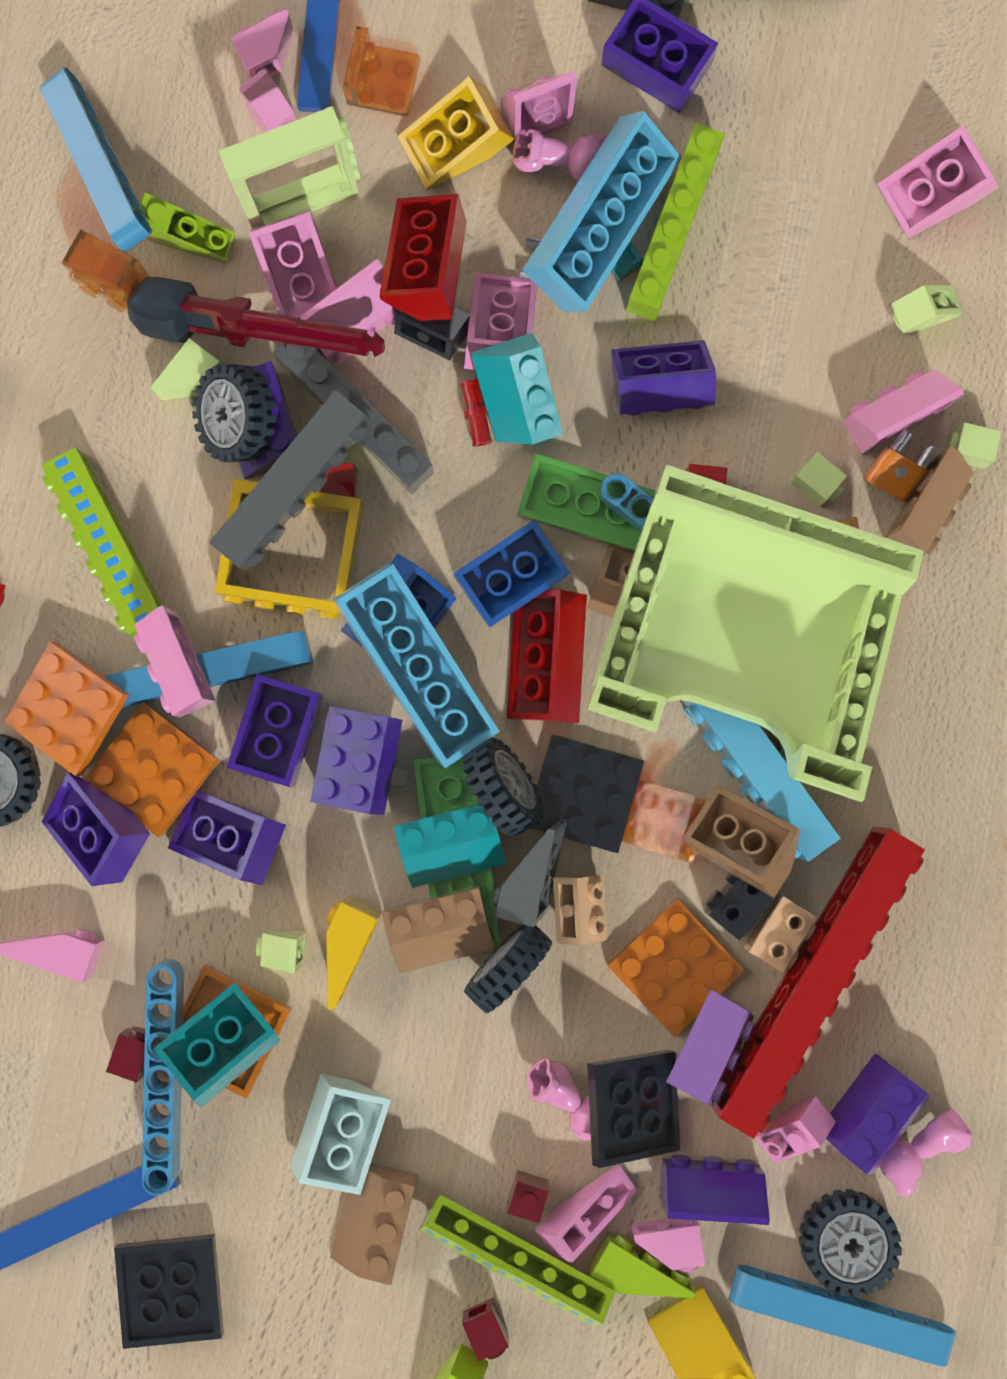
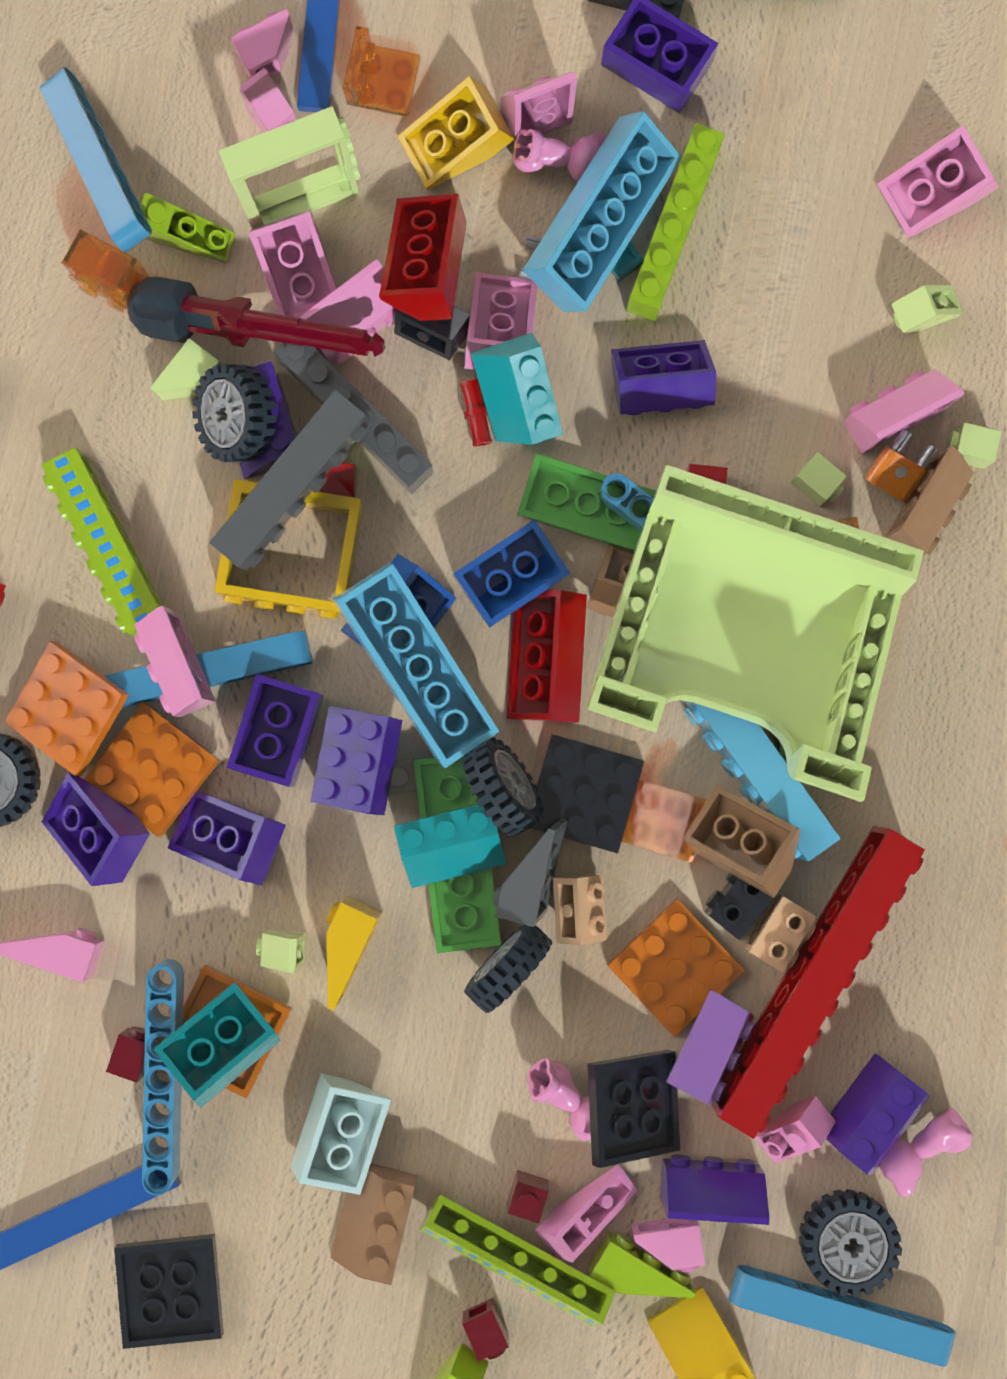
(438, 929): medium nougat slope -> none

